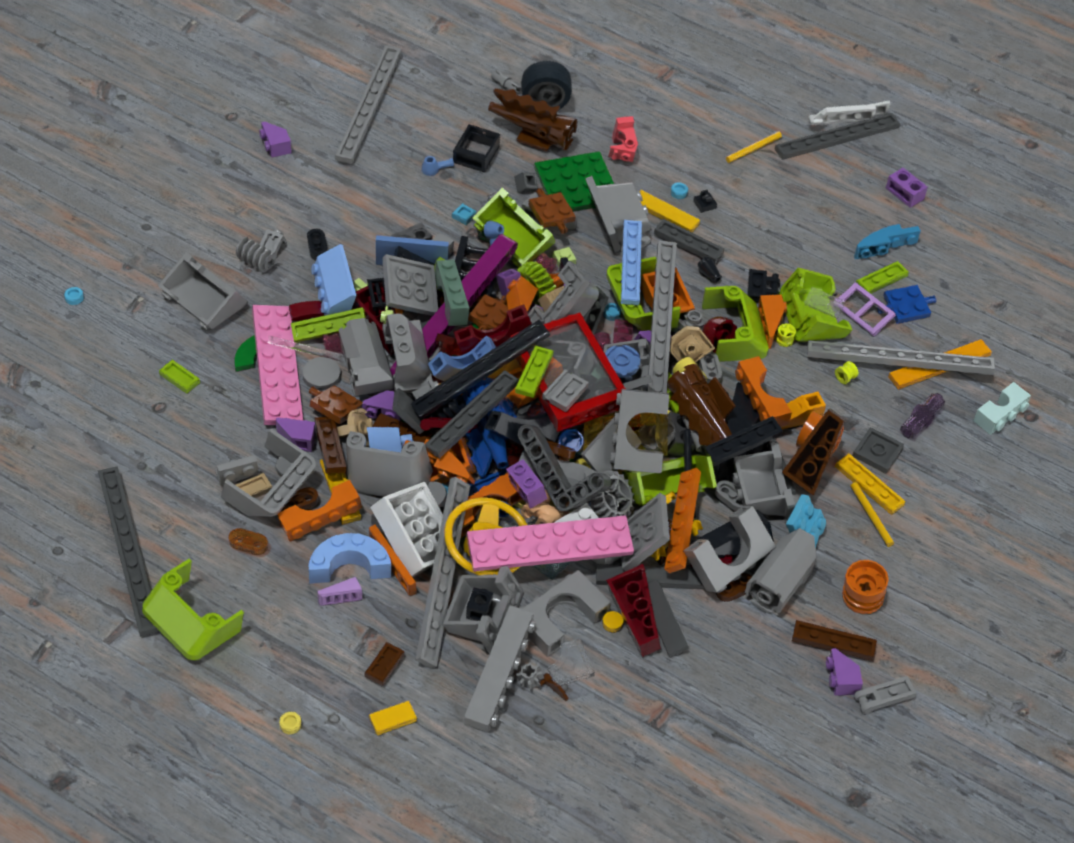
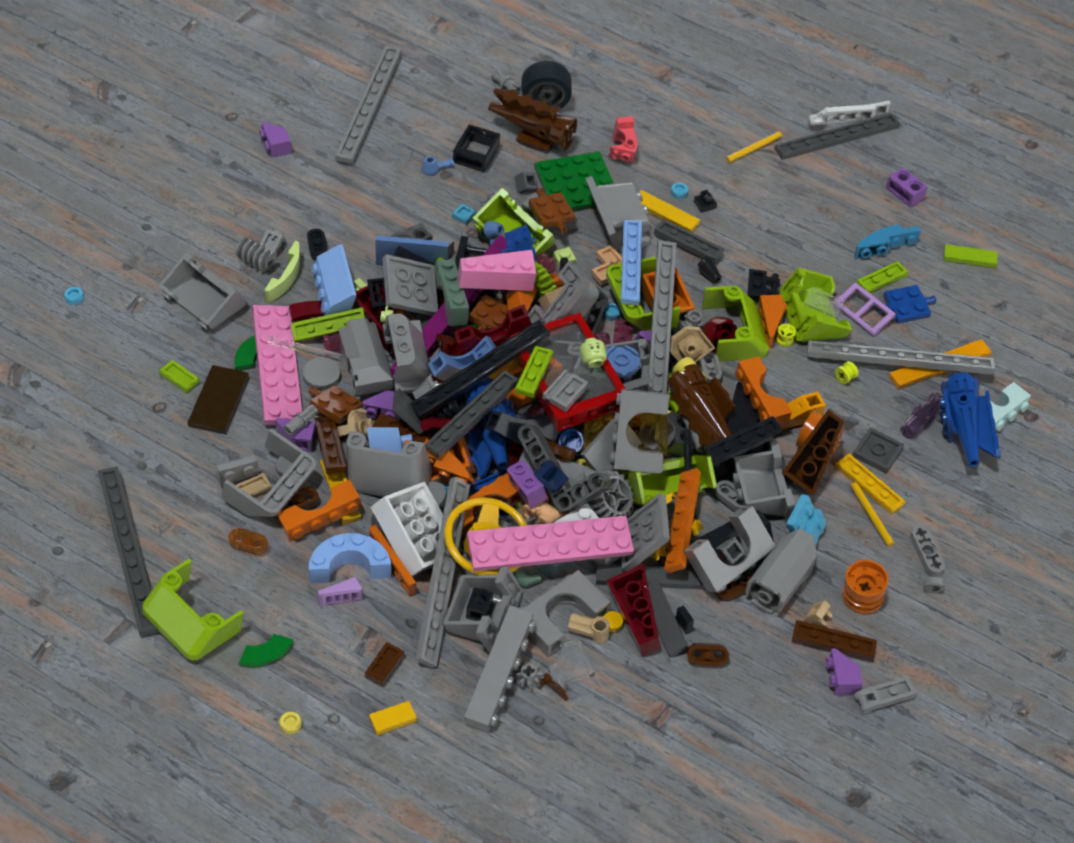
(218, 399): none -> dark brown tile
(266, 653): none -> green tile
(278, 287): none -> yellowish green slope
(300, 420): none -> light grey axle
(498, 271): none -> bright pink wedge
(519, 240): none -> blue plate
(527, 580): none -> sand green arm
(551, 476): none -> dark blue panel
(589, 627): none -> tan piece
(593, 353): none -> yellowish green head
(607, 256): none -> light nougat plate
(684, 619): none -> black tile
(707, 654): none -> reddish brown plate
(730, 551): none -> dark grey slope
(817, 612): none -> tan tile
(926, 559): none -> light grey beam
(934, 584): none -> light grey tile
(968, 417): none -> blue piece
(970, 256): none -> lime tile

